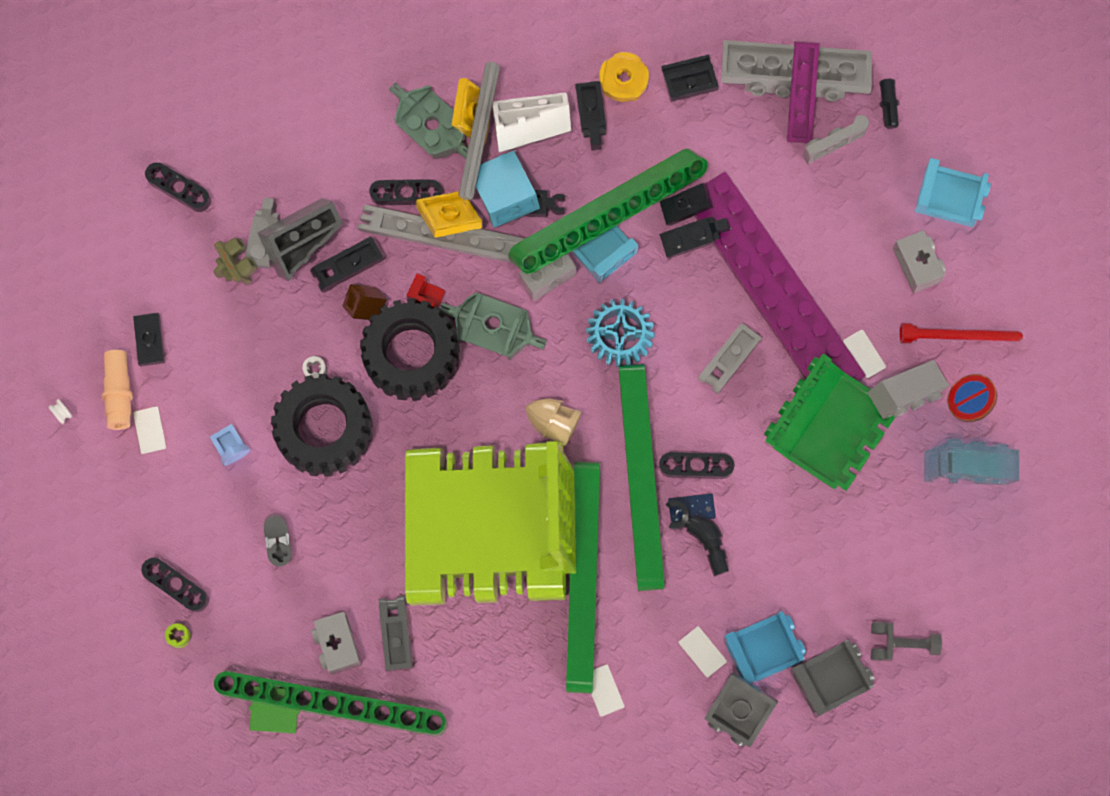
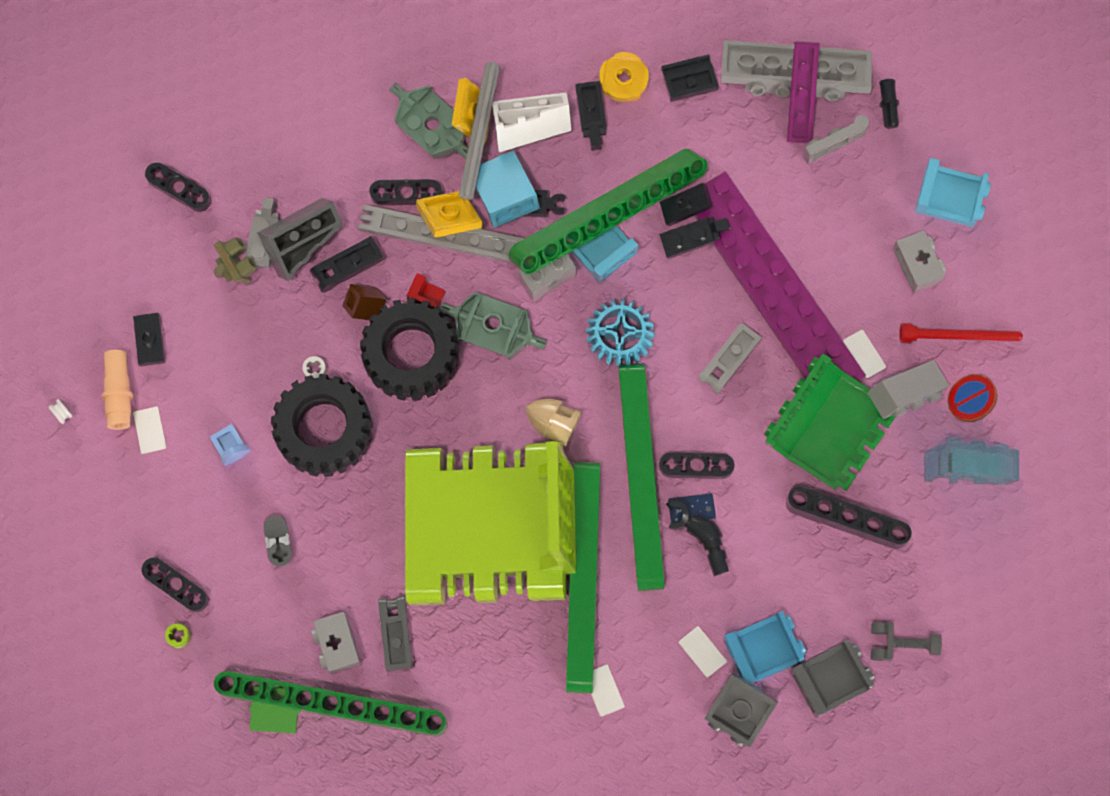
(861, 516): none -> black beam

